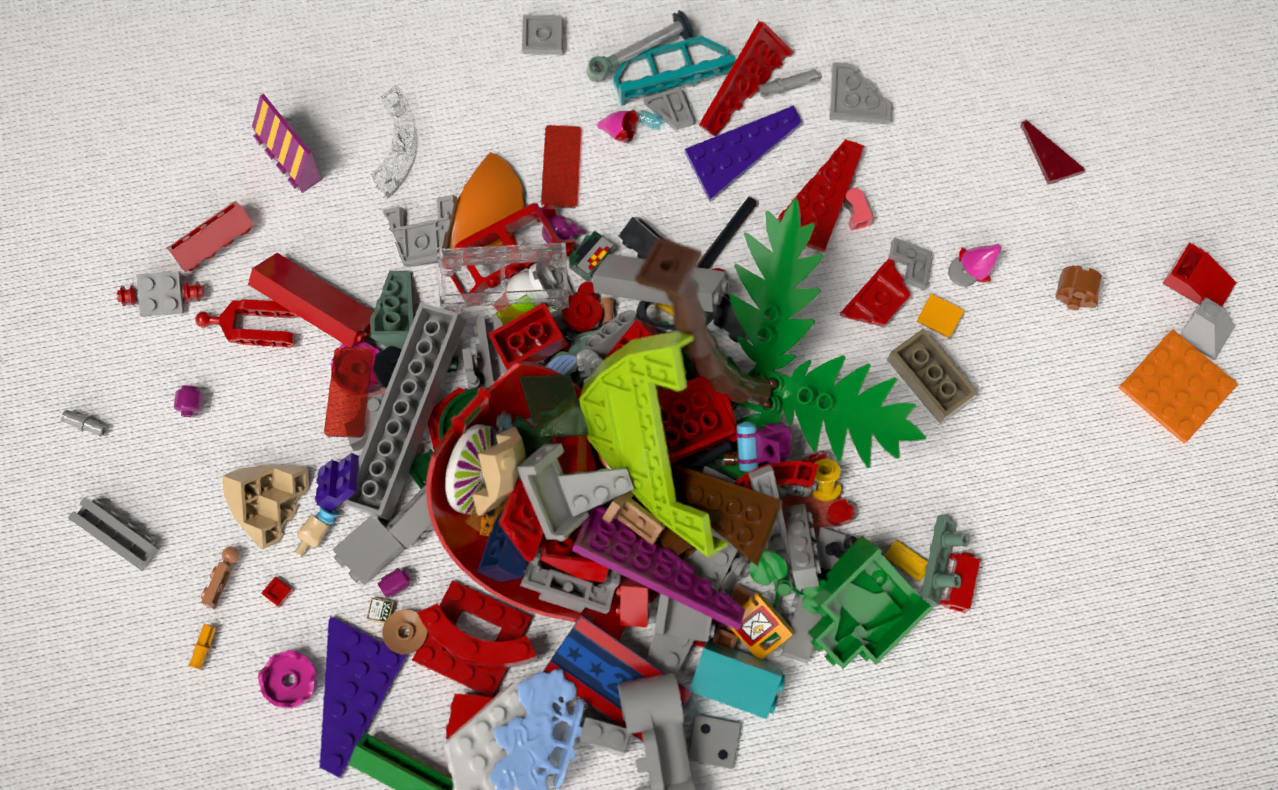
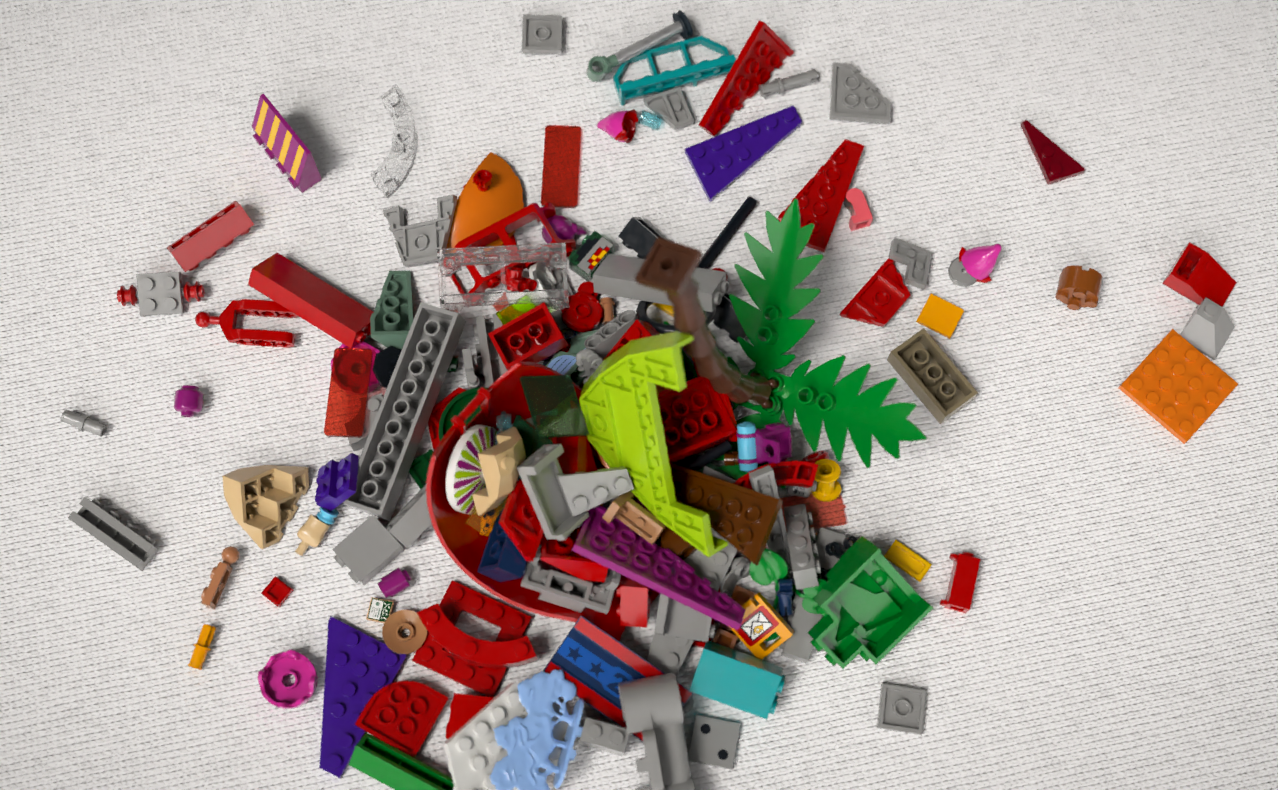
(402, 714): none -> red plate
(483, 180): none -> red piece
(516, 281): none -> red plate
(785, 596): none -> dark blue piece
(840, 513): red plate -> none
(901, 709): none -> light grey tile
(938, 560): sand green plate -> none

